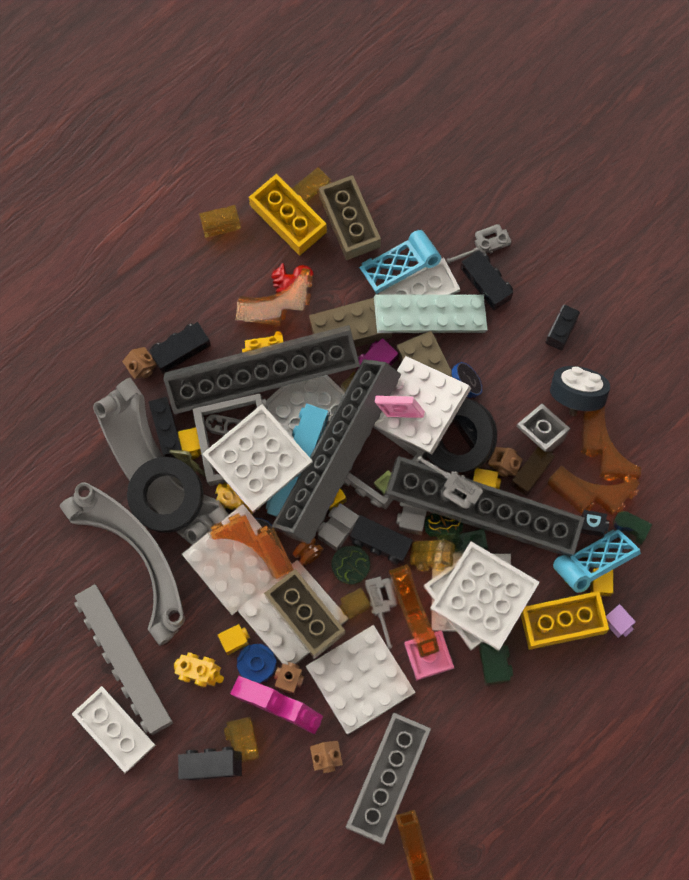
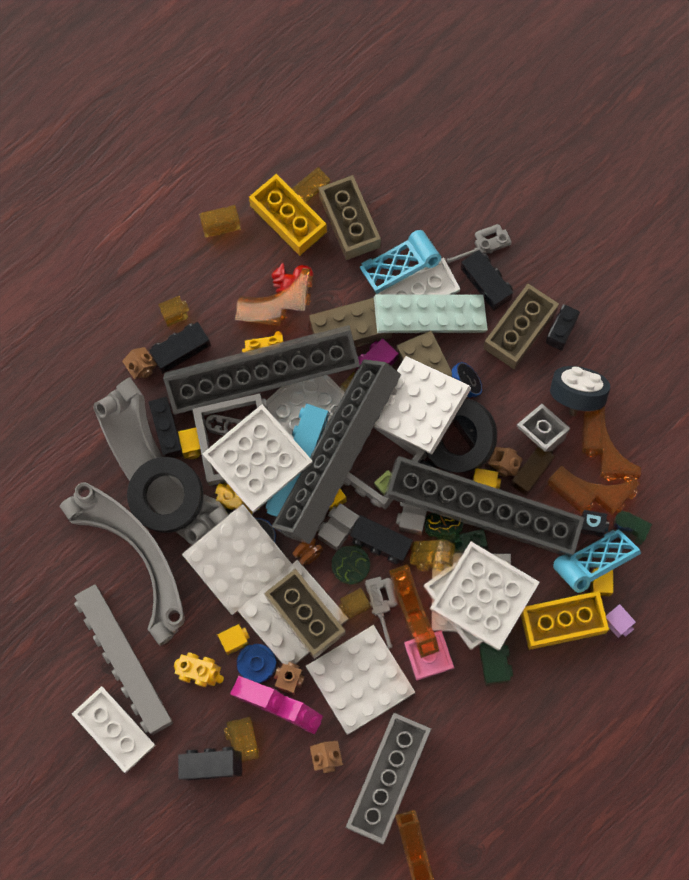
(174, 310): none -> clear yellow brick
(187, 460): olive hand -> none
(264, 543): clear orange arch -> none
(399, 406): bright pink tile -> none
(459, 482): light grey piece -> none
(521, 326): none -> dark tan brick

